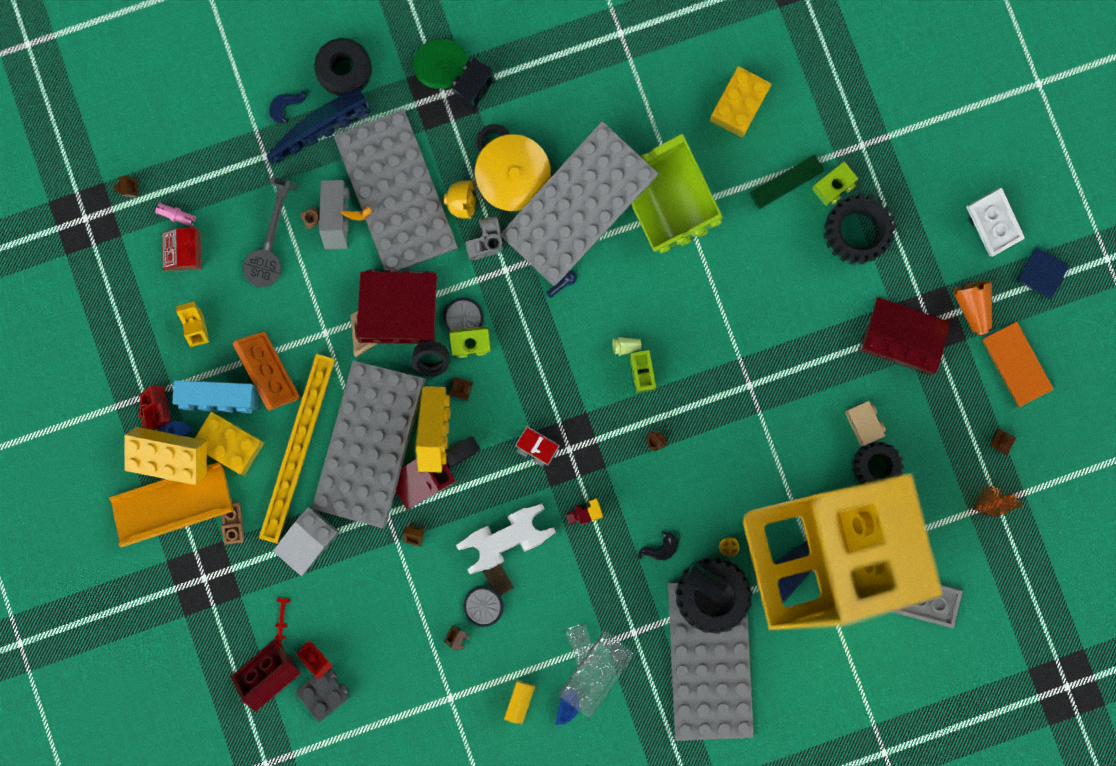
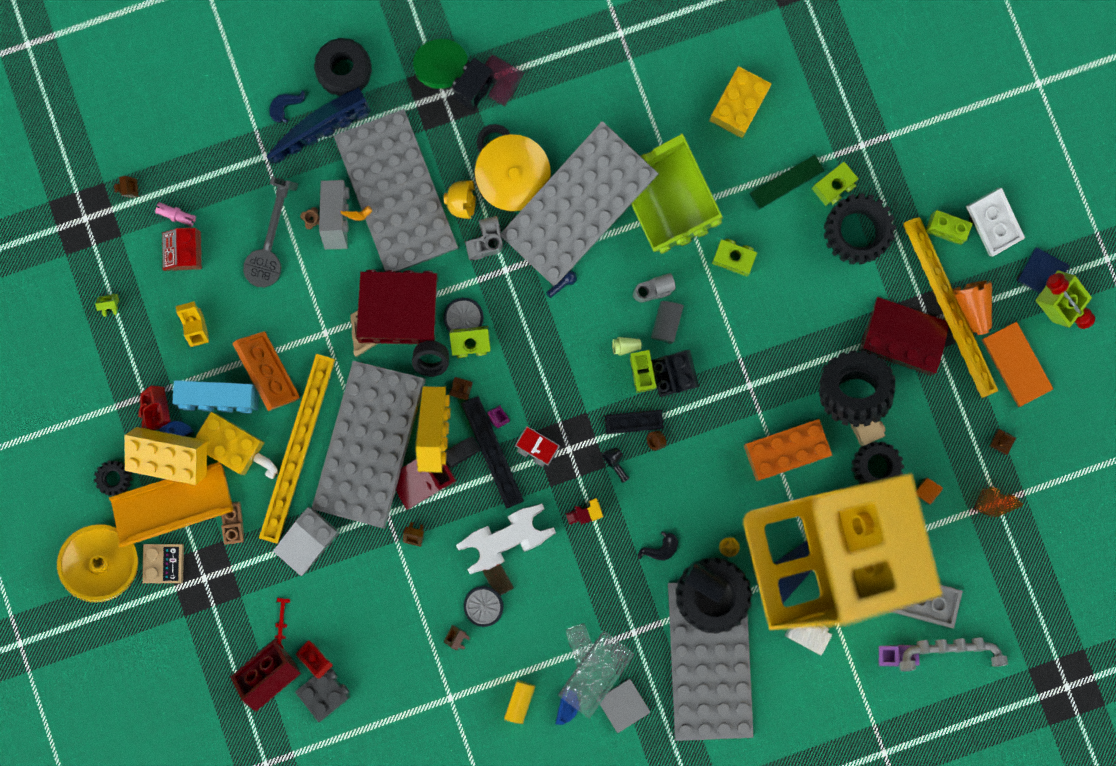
(95, 565): none -> yellow dish
(101, 478): none -> black tyre
(107, 302): none -> lime tile
(163, 563): none -> tan plate
(268, 464): none -> white arm
(492, 452): none -> black tile
(498, 417): none -> magenta slope
(507, 80): none -> clear pink plate
(612, 458): none -> black bar
(624, 706): none -> light grey tile
(633, 422): none -> black tile
(656, 288): none -> light grey piece
(667, 321): none -> dark grey brick
(675, 373): none -> black brick
(723, 259): none -> lime brick
(787, 450): none -> orange brick
(810, 637): none -> white brick
(862, 367): none -> black tyre
(893, 654): none -> medium lavender slope
(928, 490): none -> orange slope
(948, 227): none -> lime brick
(950, 307): none -> yellow plate
(959, 646): none -> light grey bar
(1066, 300): none -> lime brick

